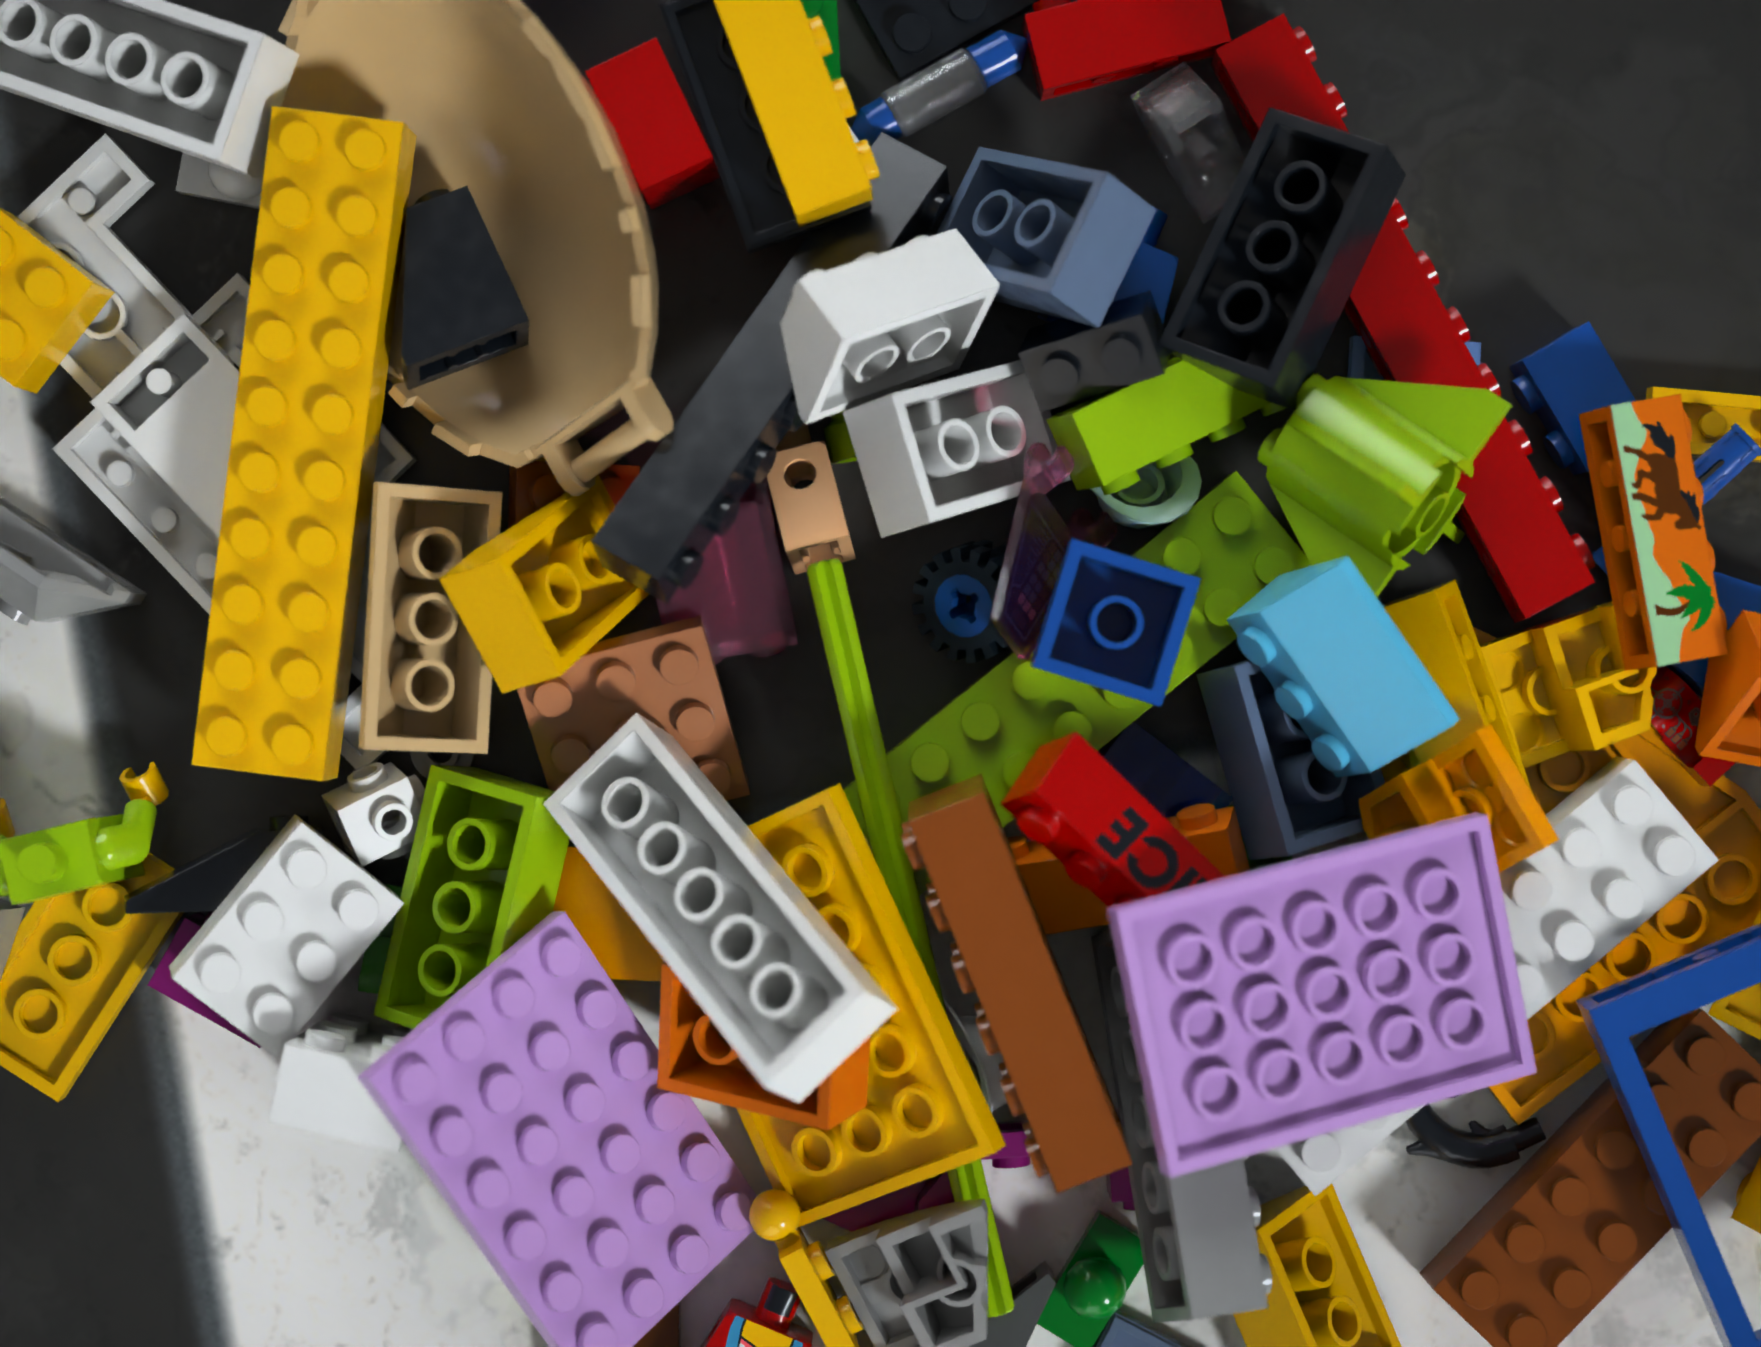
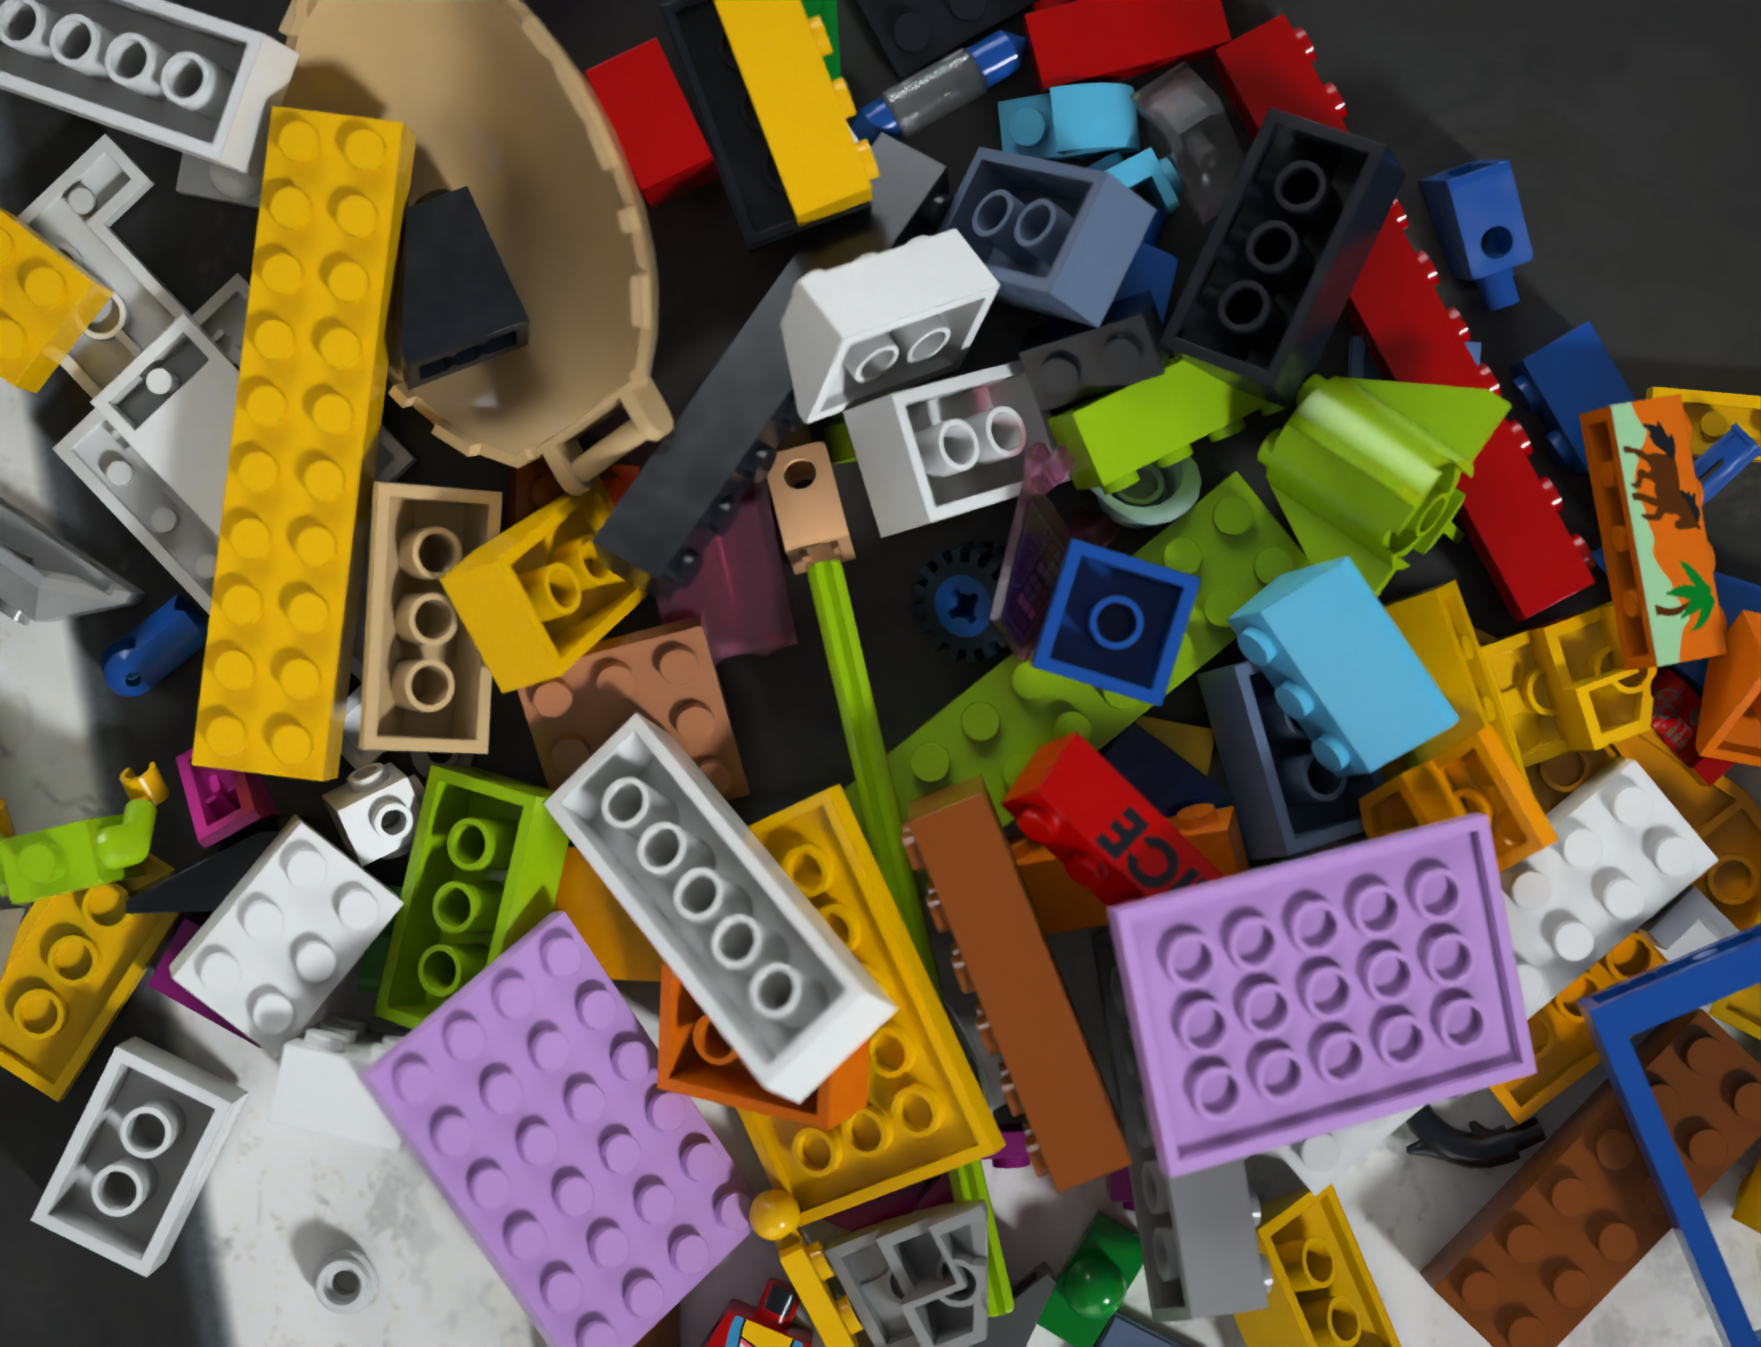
(139, 1156): none -> white brick
(154, 648): none -> blue piece
(223, 801): none -> dark pink slope
(334, 1297): none -> white plate
(1071, 122): none -> medium azure brick
(1145, 170): none -> medium azure bracket
(1188, 741): none -> yellow piece
(1464, 207): none -> blue torso
(1686, 925): none -> white panel

